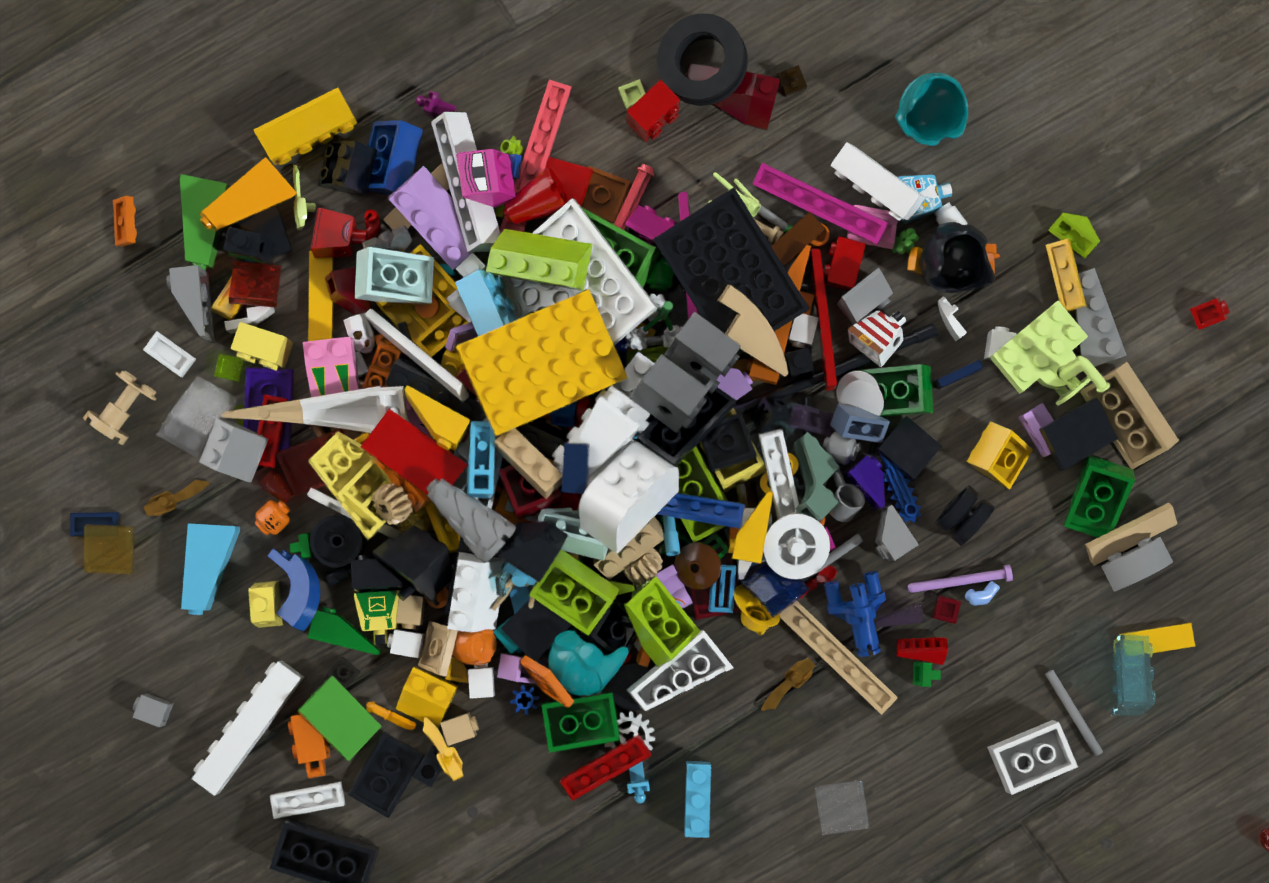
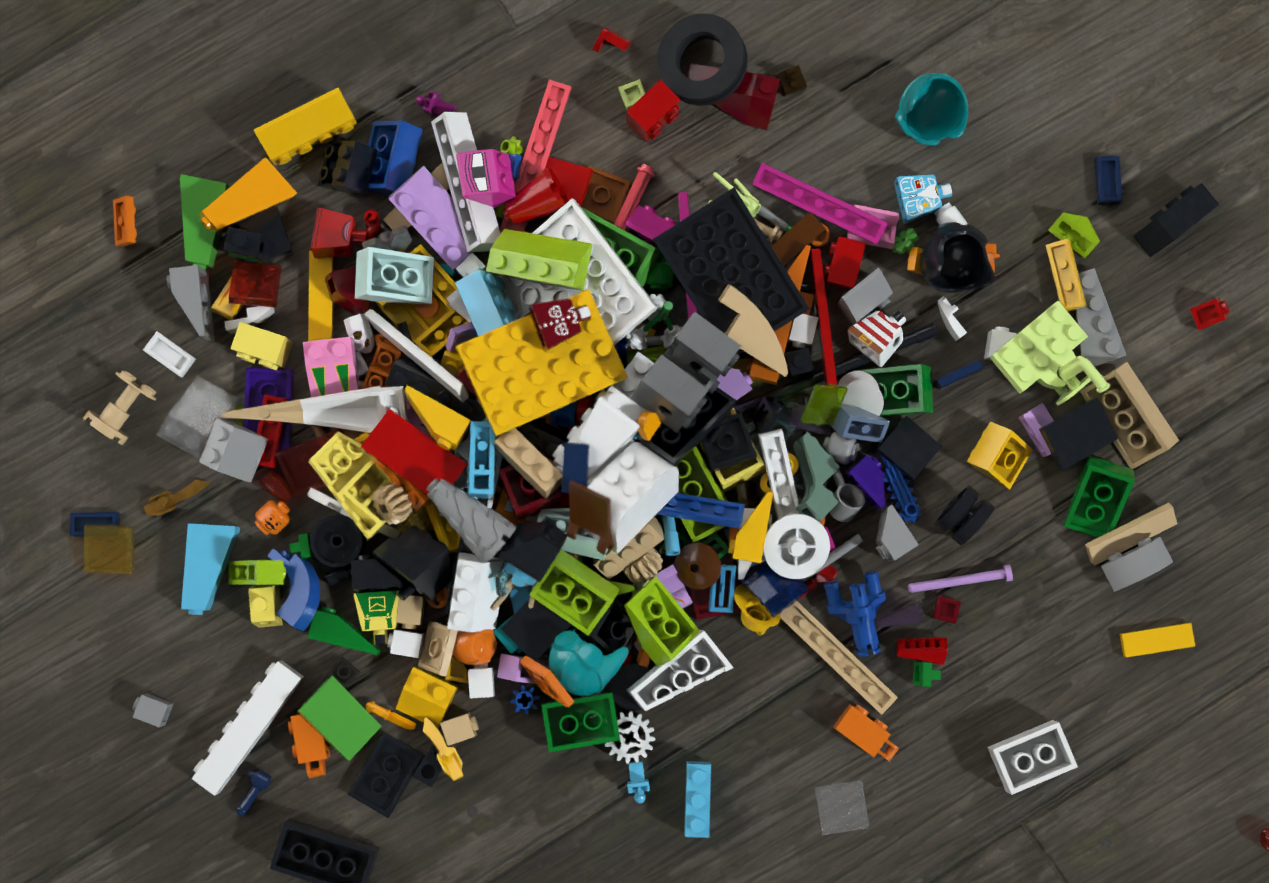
(228, 367): clear neon green tile -> none
(256, 572): none -> lime slope
(259, 780): none -> dark blue piece
(300, 205): yellowish green piece -> none
(307, 800): white tile -> none
(557, 321): none -> dark red torso
(590, 512): none -> reddish brown flag
(605, 767): red tile -> none
(612, 37): none -> red tile
(648, 424): none -> light orange tile
(795, 677): pearl gold piece -> none
(824, 404): none -> clear neon green piece
(864, 732): none -> orange brick
(877, 181): white brick -> none
(982, 597): light blue arm -> none
(1074, 713): light grey bar -> none
(1108, 179): none -> dark blue tile
(1133, 675): clear light blue wedge -> none
(1176, 219): none -> black wedge

